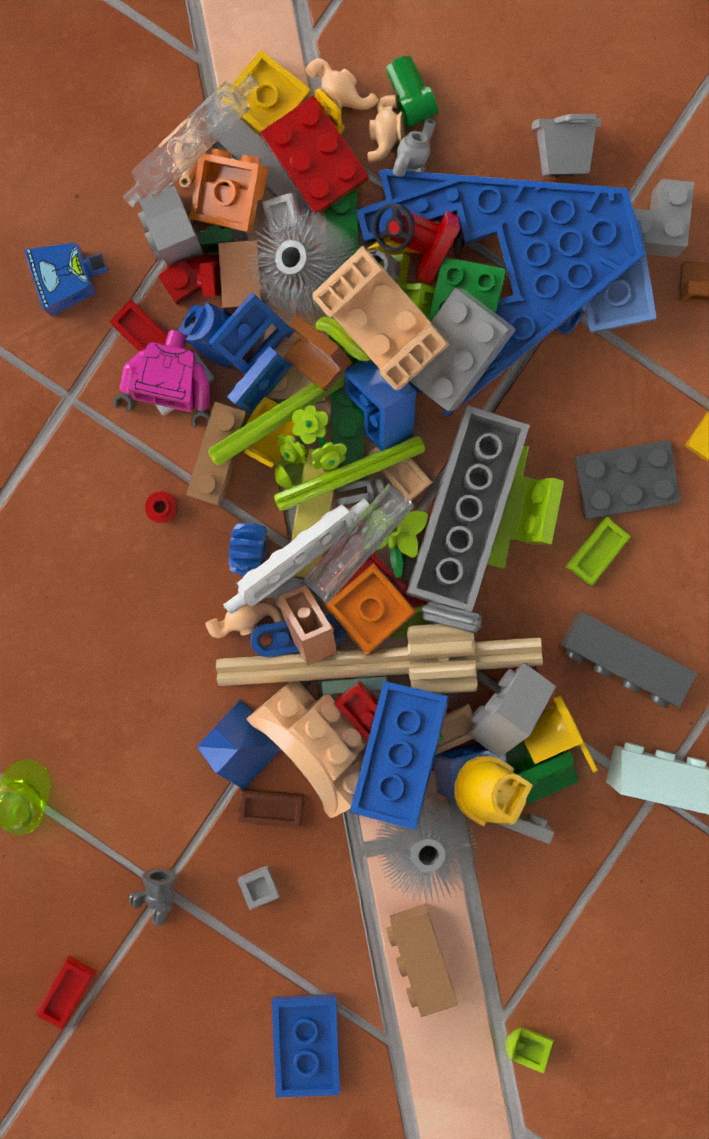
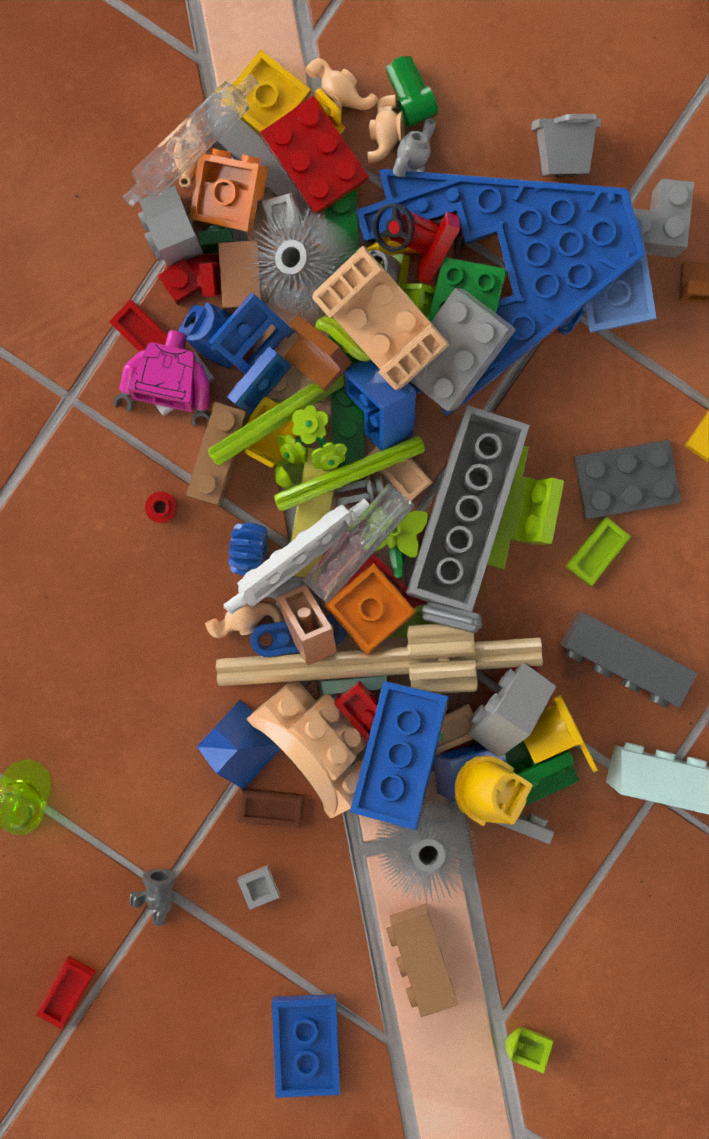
(63, 275): blue torso -> none

